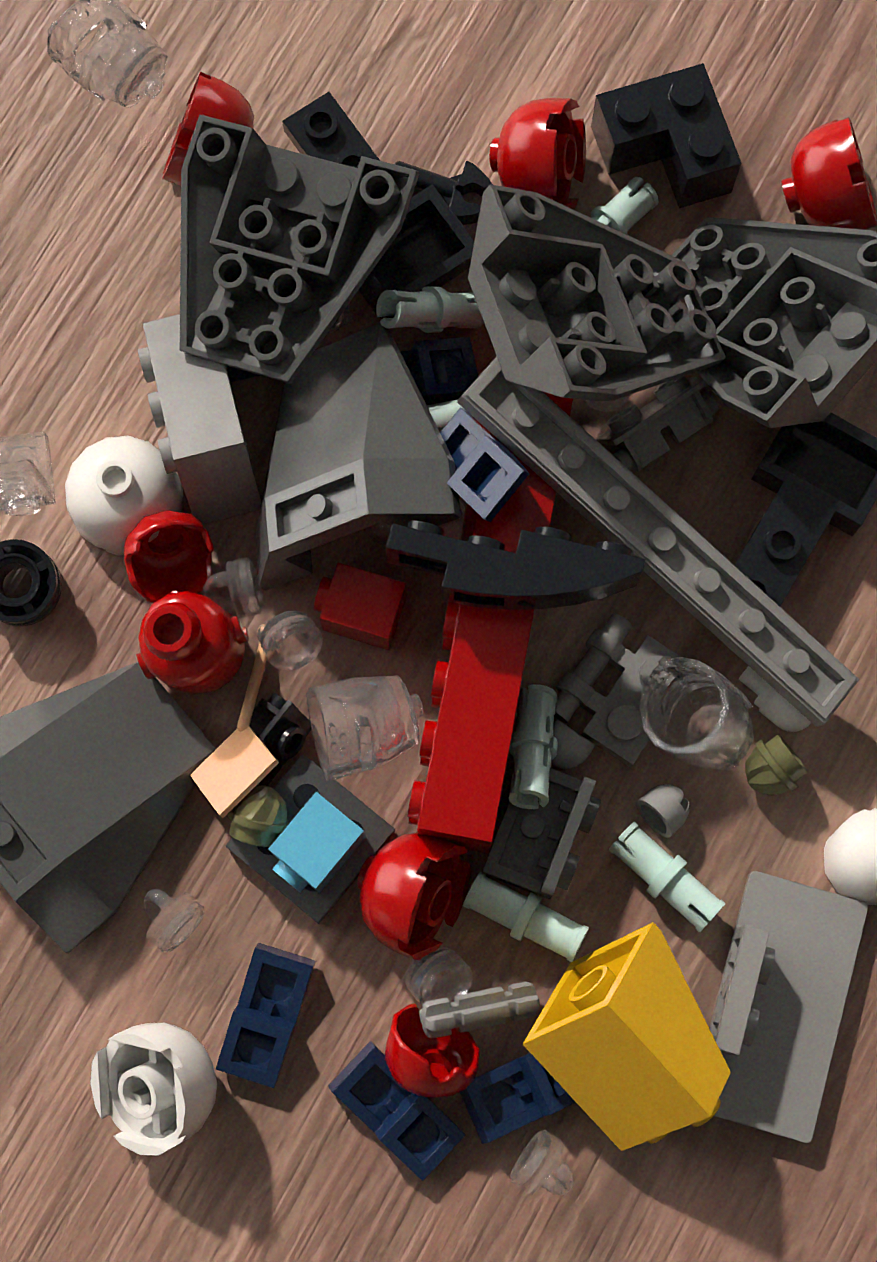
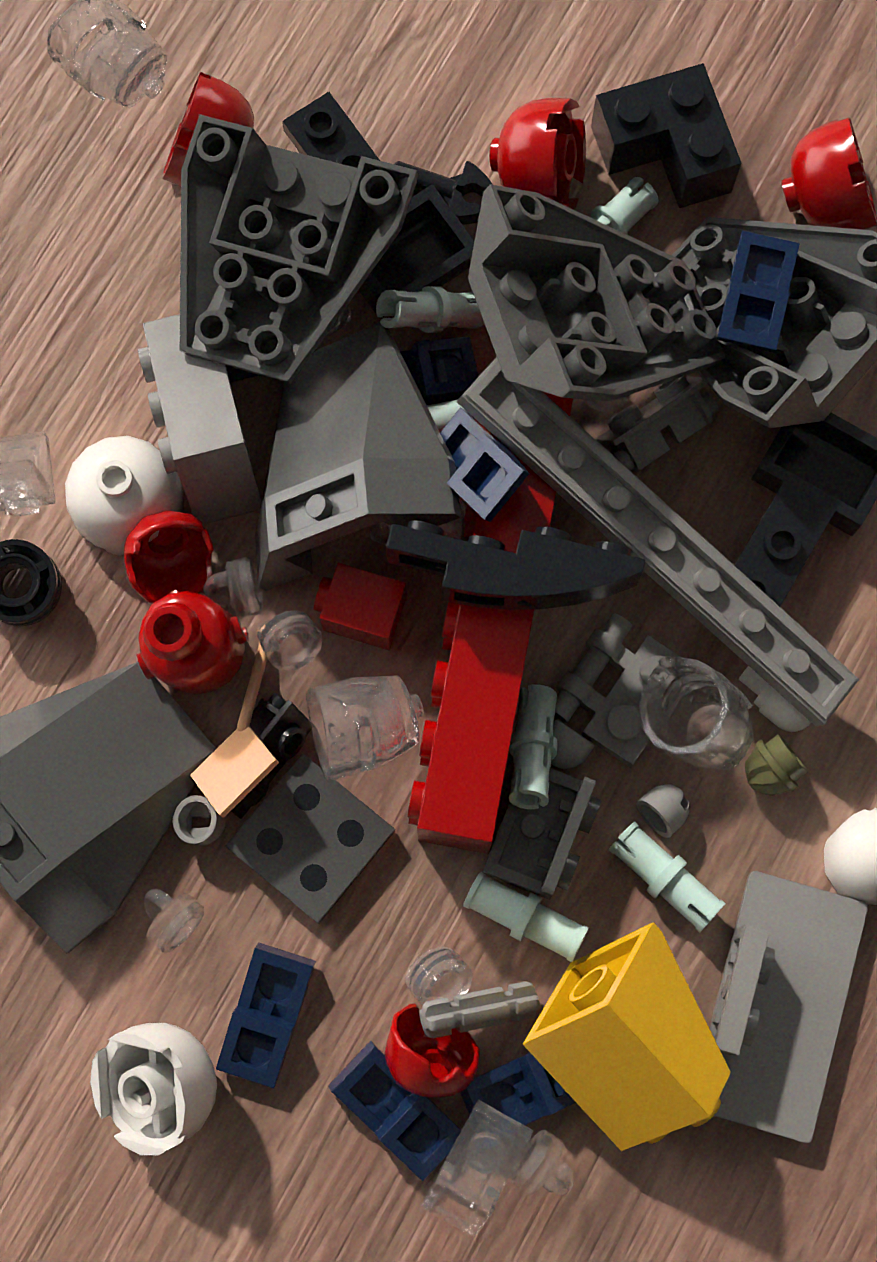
(198, 808): none -> light grey hinge
(259, 817): olive plate -> none
(315, 845): medium azure brick -> none
(412, 890): red cylinder -> none
(476, 1169): none -> clear slope
(758, 291): none -> dark blue slope

